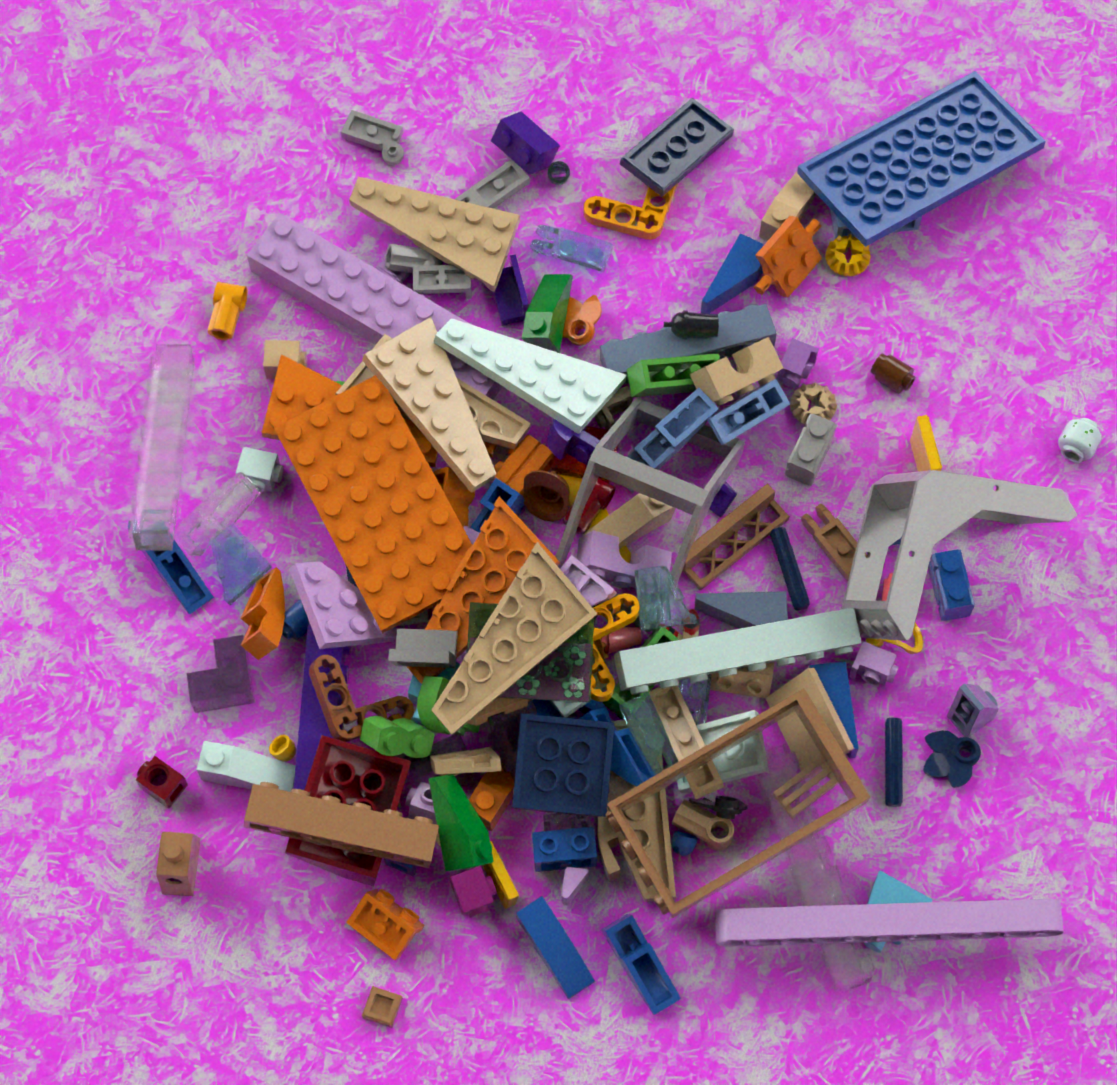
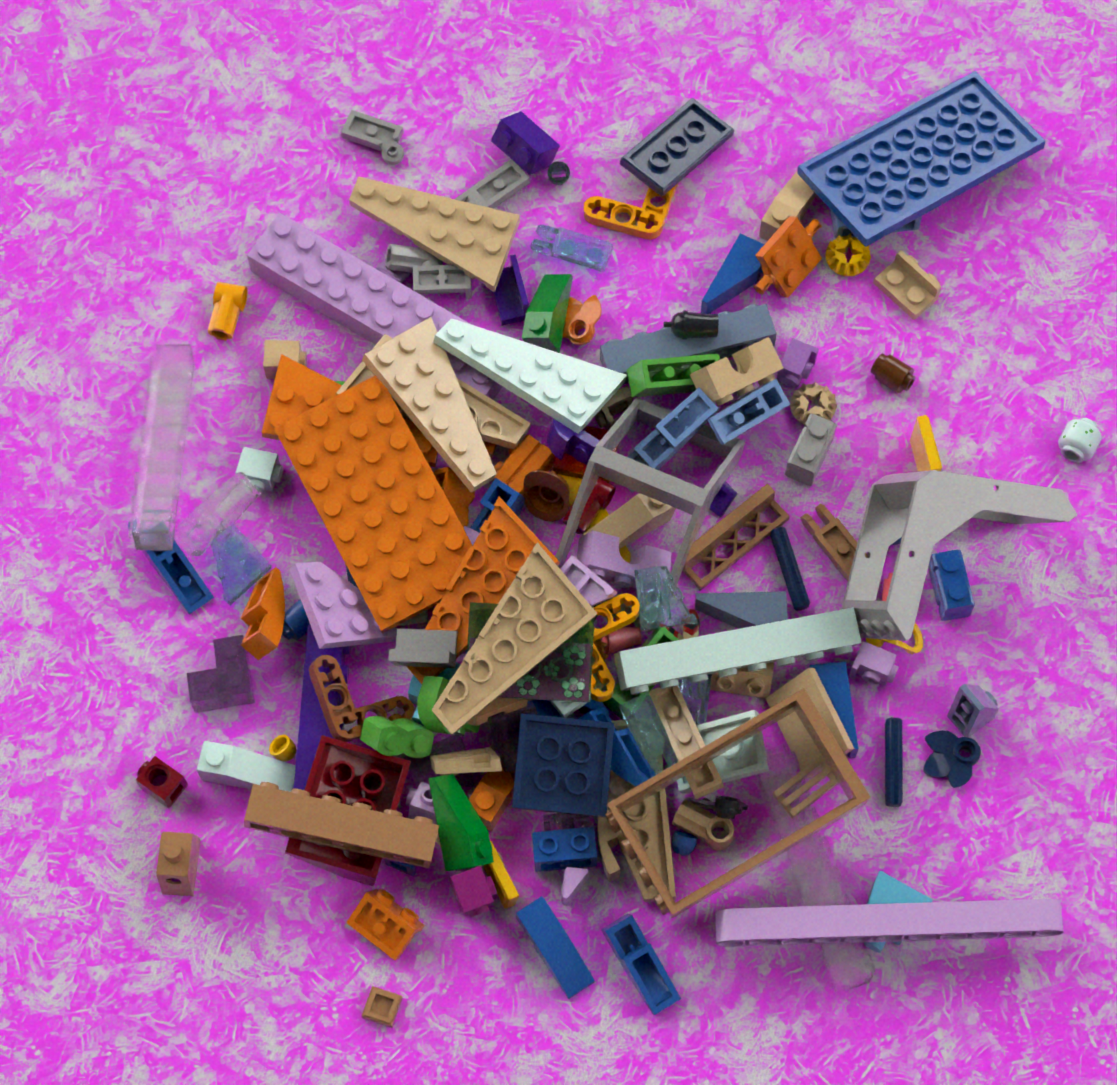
(908, 285): none -> tan bracket

